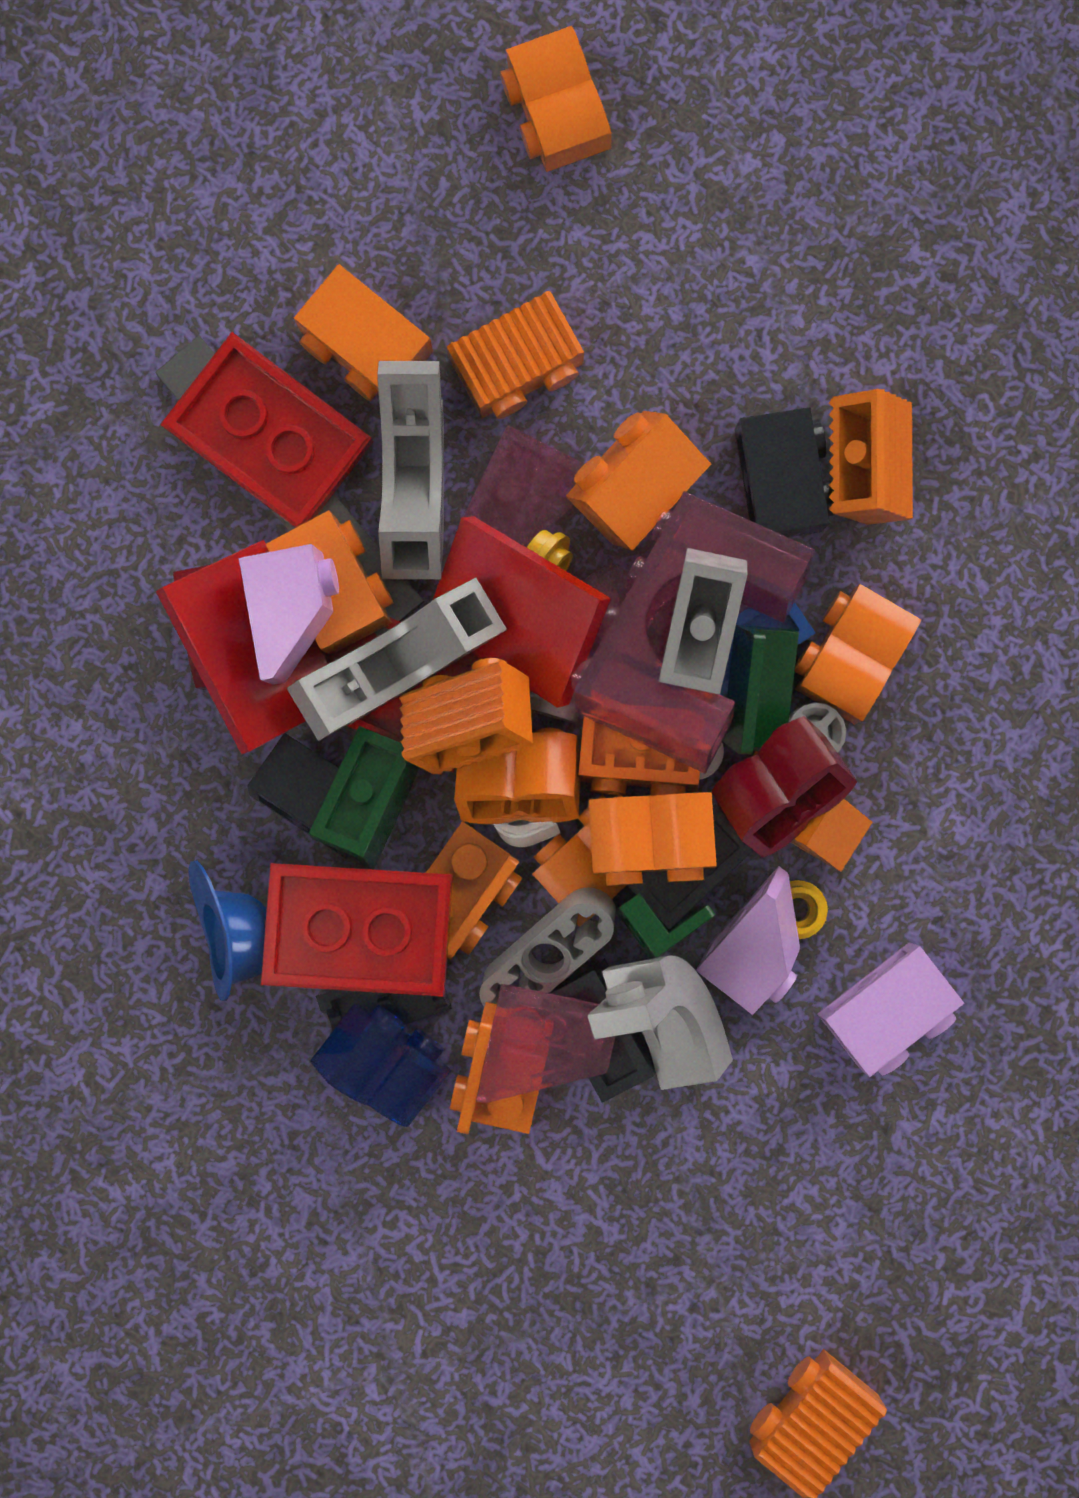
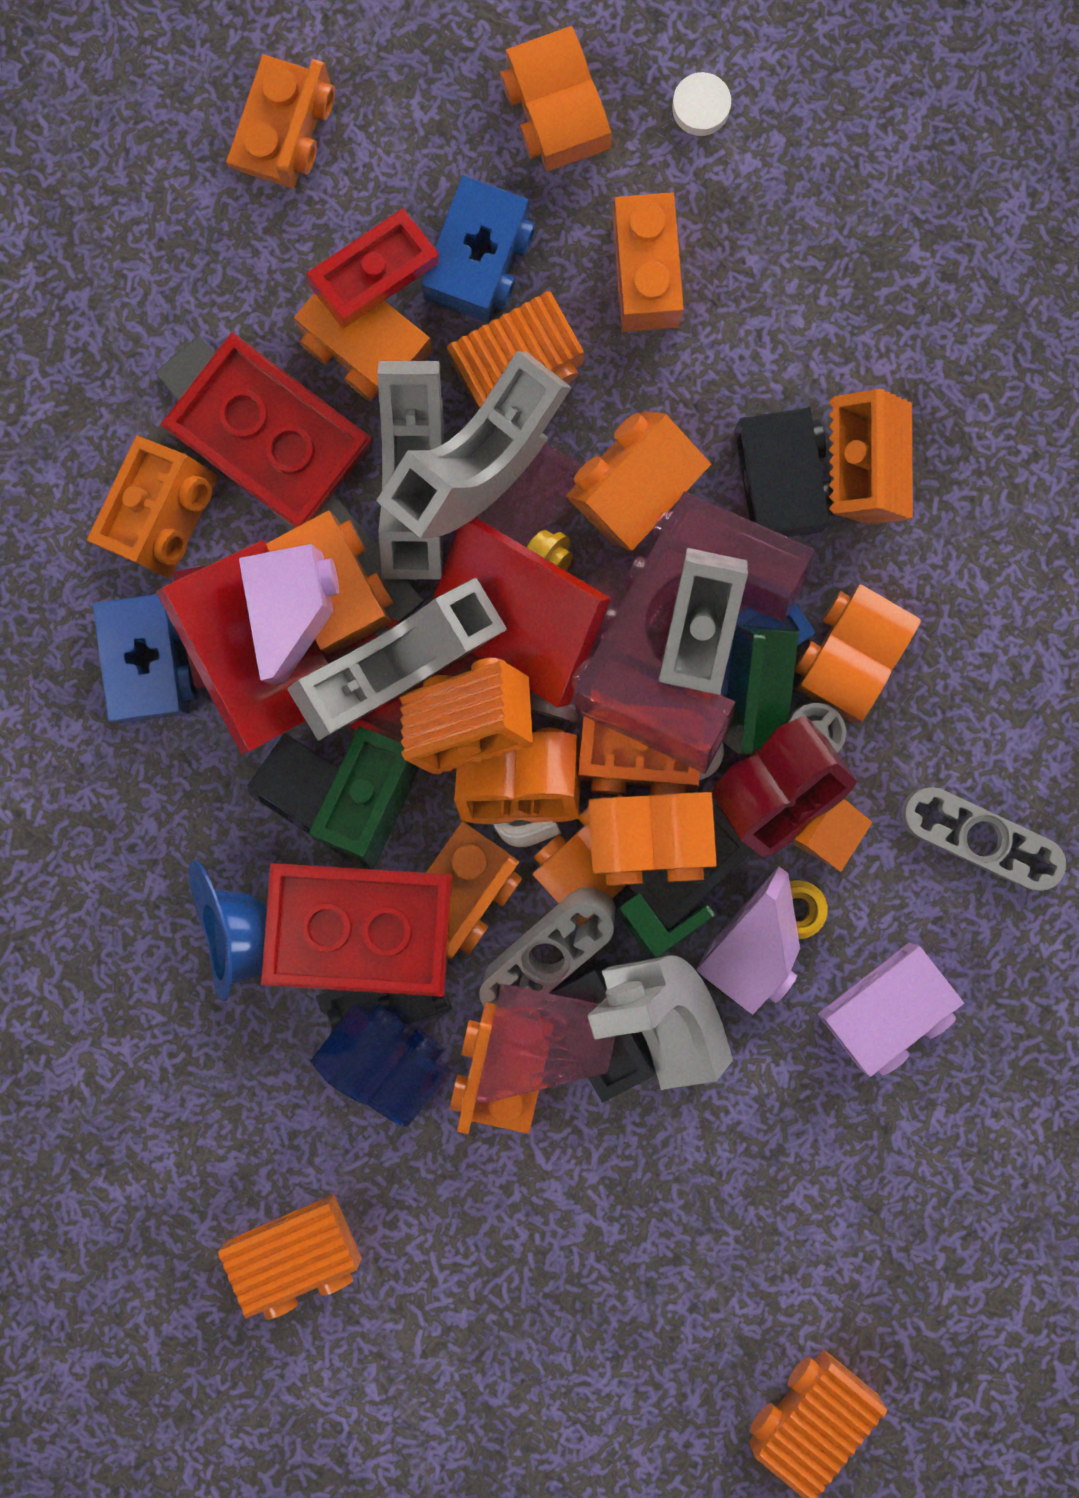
(130, 690): none -> blue brick
(153, 506): none -> orange bracket
(280, 121): none -> orange bracket
(291, 1258): none -> orange brick
(372, 268): none -> red plate
(467, 474): none -> light grey arch
(478, 217): none -> blue brick
(647, 262): none -> orange brick
(701, 104): none -> white tile
(1029, 841): none -> light grey beam

